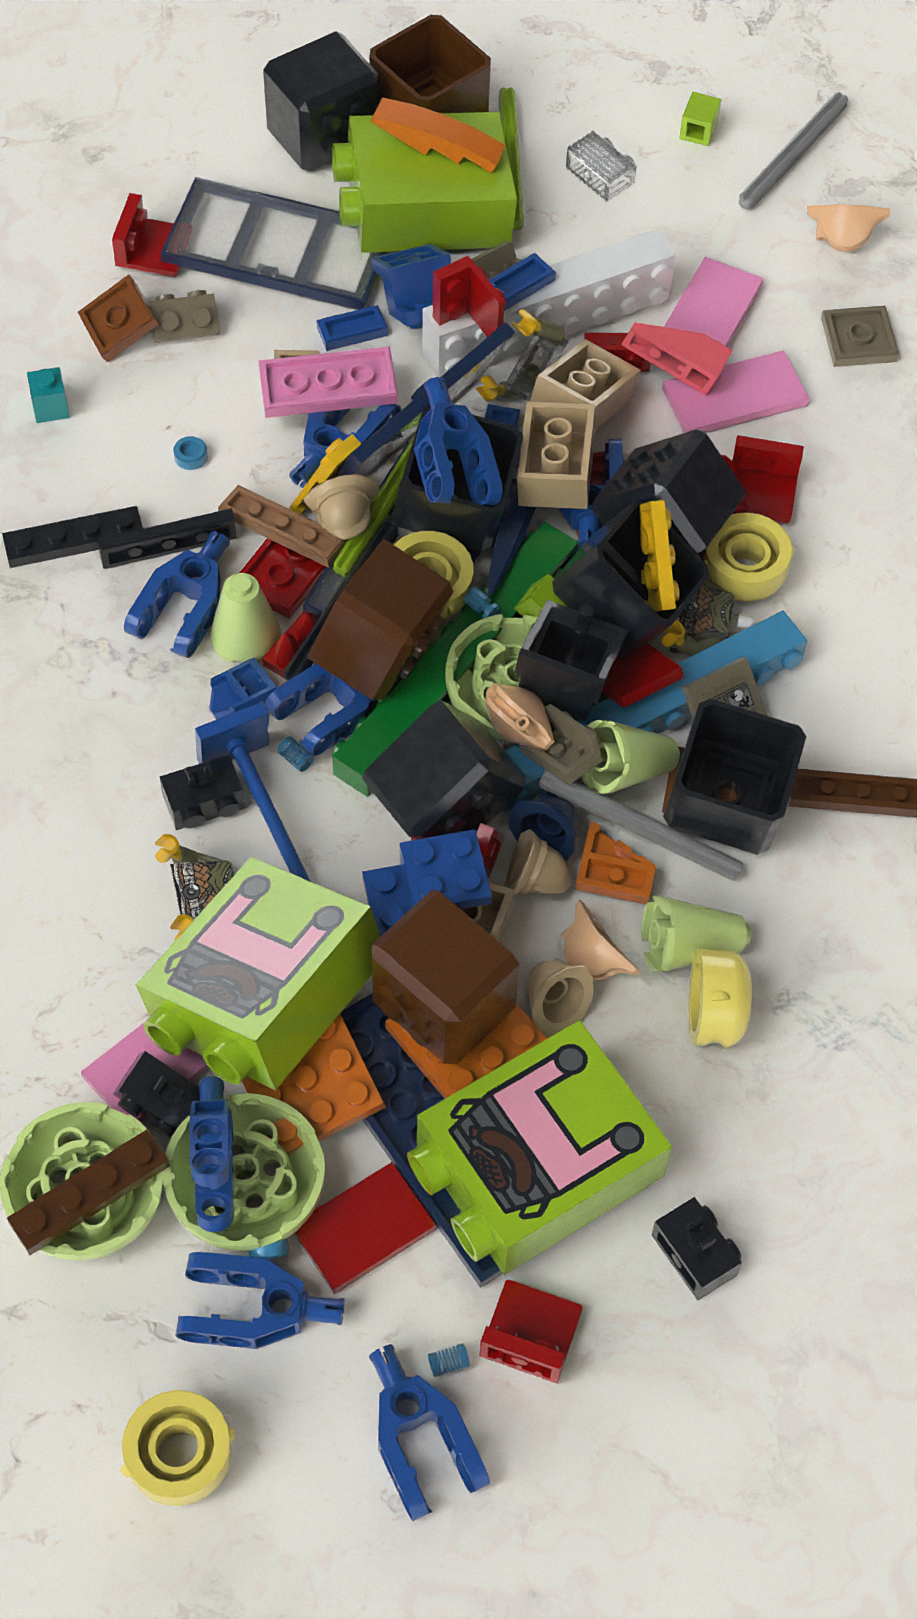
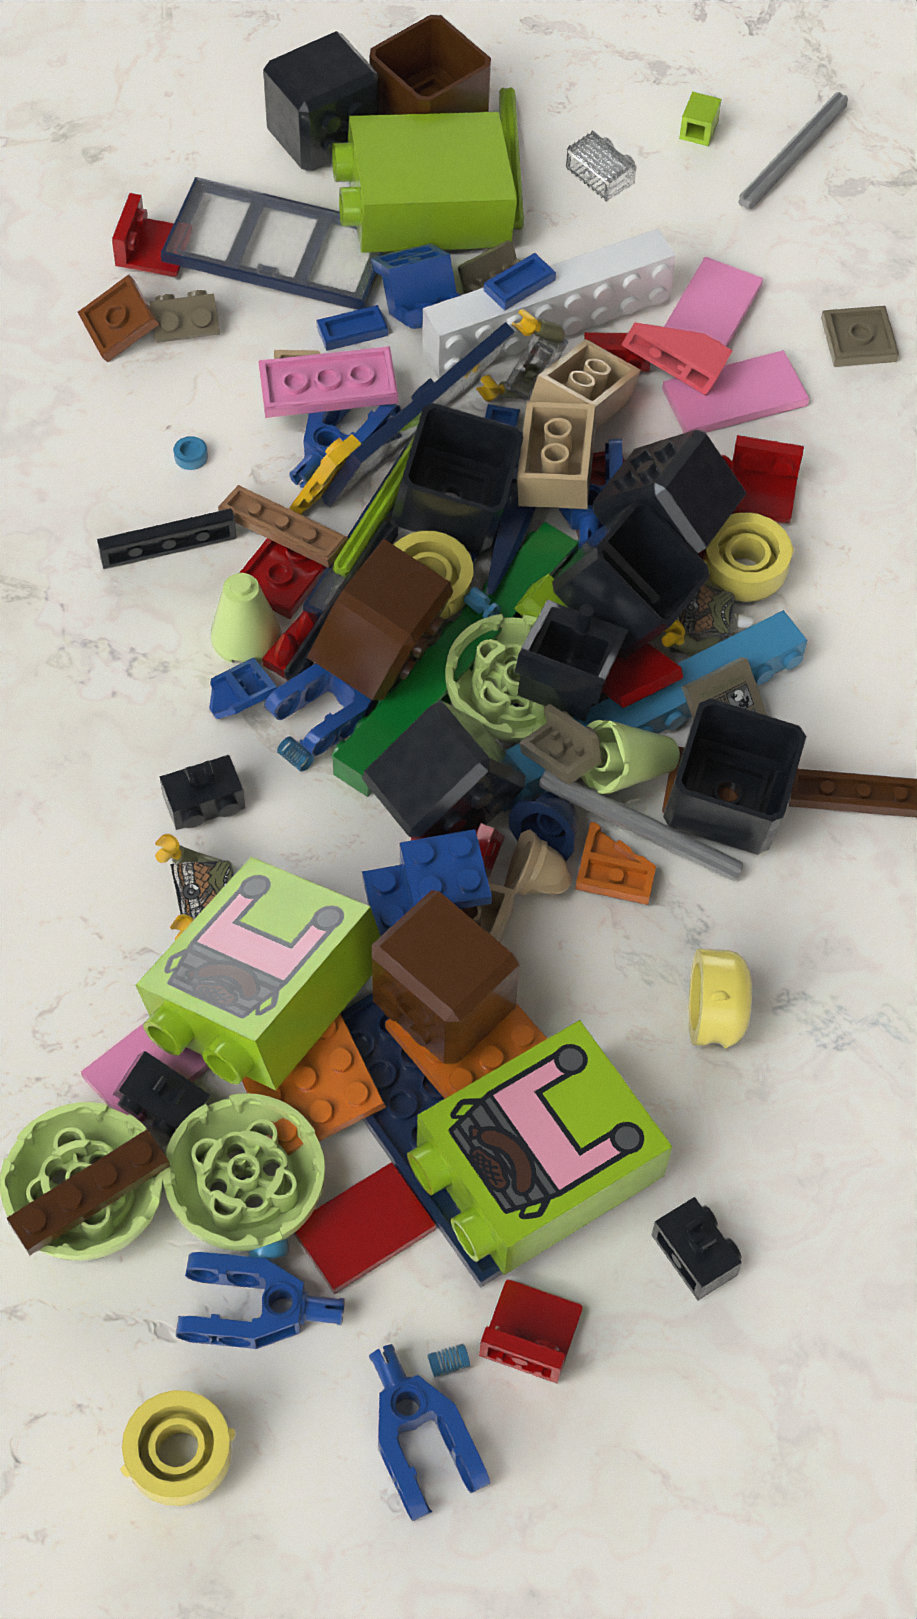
(48, 395): teal brick -> none
(67, 536): black plate -> none
(178, 577): blue piece -> none
(212, 1154): blue piece -> none
(238, 736): blue tile -> none
(343, 504): tan piece -> none
(430, 129): orange slope -> none
(454, 428): blue piece -> none
(465, 289): red bracket -> none
(518, 716): light nougat hat -> none
(558, 994): tan piece -> none
(591, 946): light nougat hat -> none
(657, 572): yellow wing -> none
(680, 928): yellowish green cone -> none
(846, 226): light nougat hat -> none

